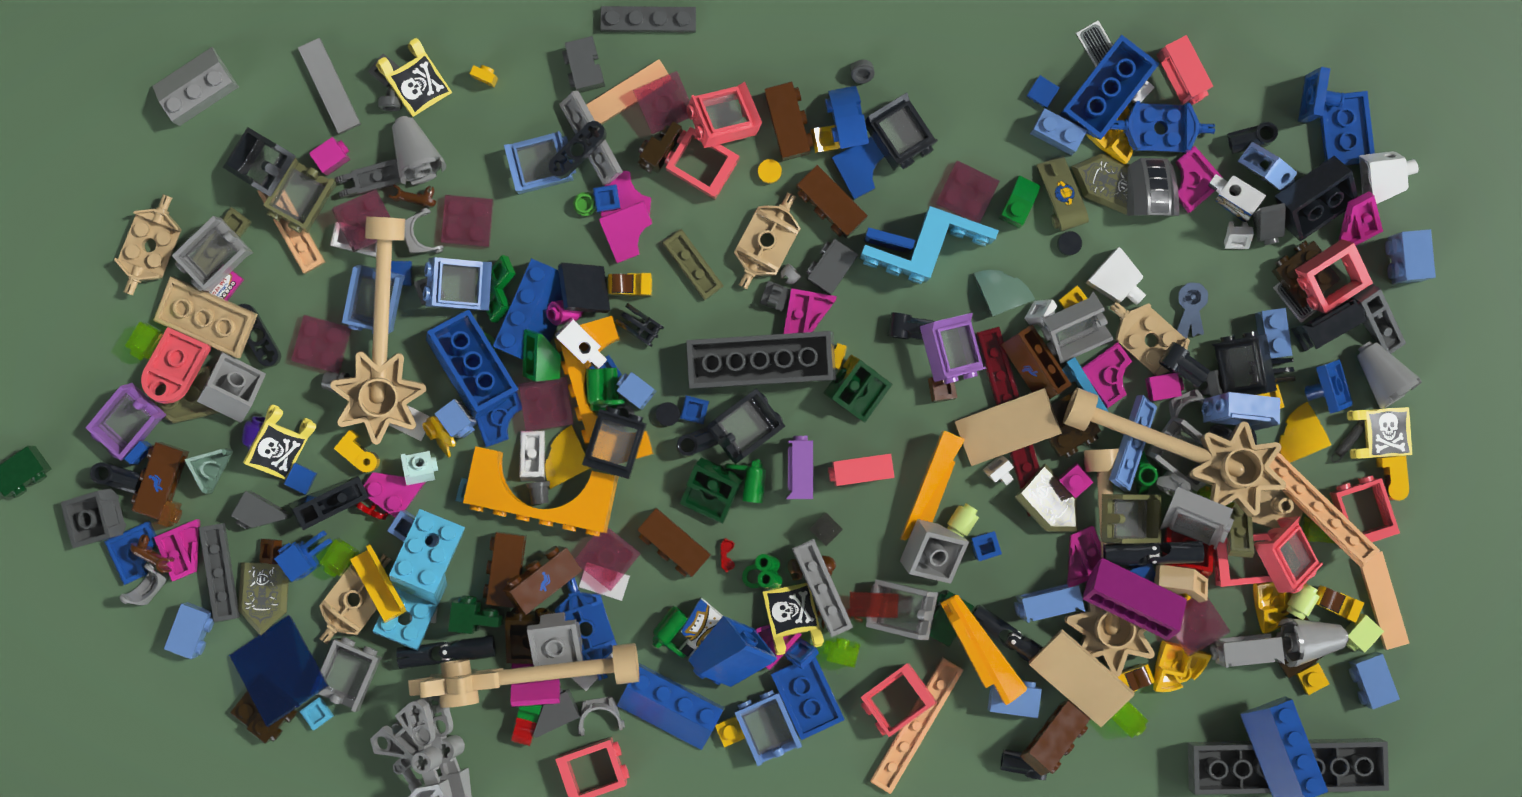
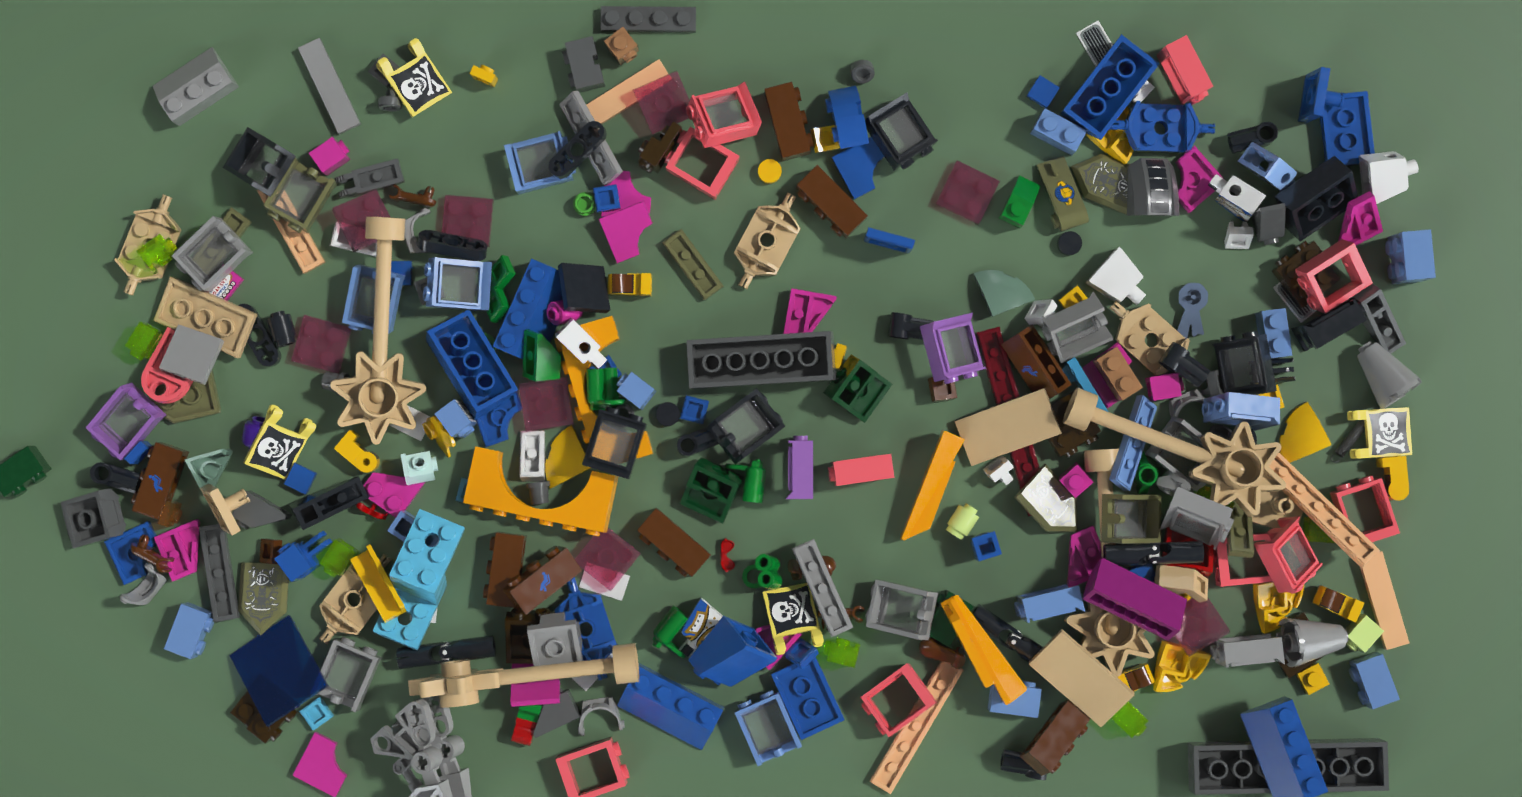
(157, 252): none -> clear neon green brick
(191, 354): none -> light grey tile
(222, 507): none -> tan tile
(231, 387): light grey slope -> none
(282, 329): none -> black brick
(320, 767): none -> dark pink tile
(415, 153): light grey cone -> none
(442, 244): none -> black beam
(467, 615): dark green brick -> none
(622, 46): none -> medium nougat brick
(641, 325): black arm -> none
(729, 731): yellow plate -> none
(775, 296): dark grey tile -> none
(791, 273): light grey hinge -> none
(825, 528): clear smoke brick -> none
(831, 267): dark grey hinge -> none
(874, 604): clear red tile -> none
(928, 245): medium azure bracket -> none
(933, 552): light grey slope -> none
(934, 650): none -> reddish brown piece
(1117, 374): none -> medium nougat brick
(1303, 602): yellowish green brick -> none
(1332, 386): blue tile -> none

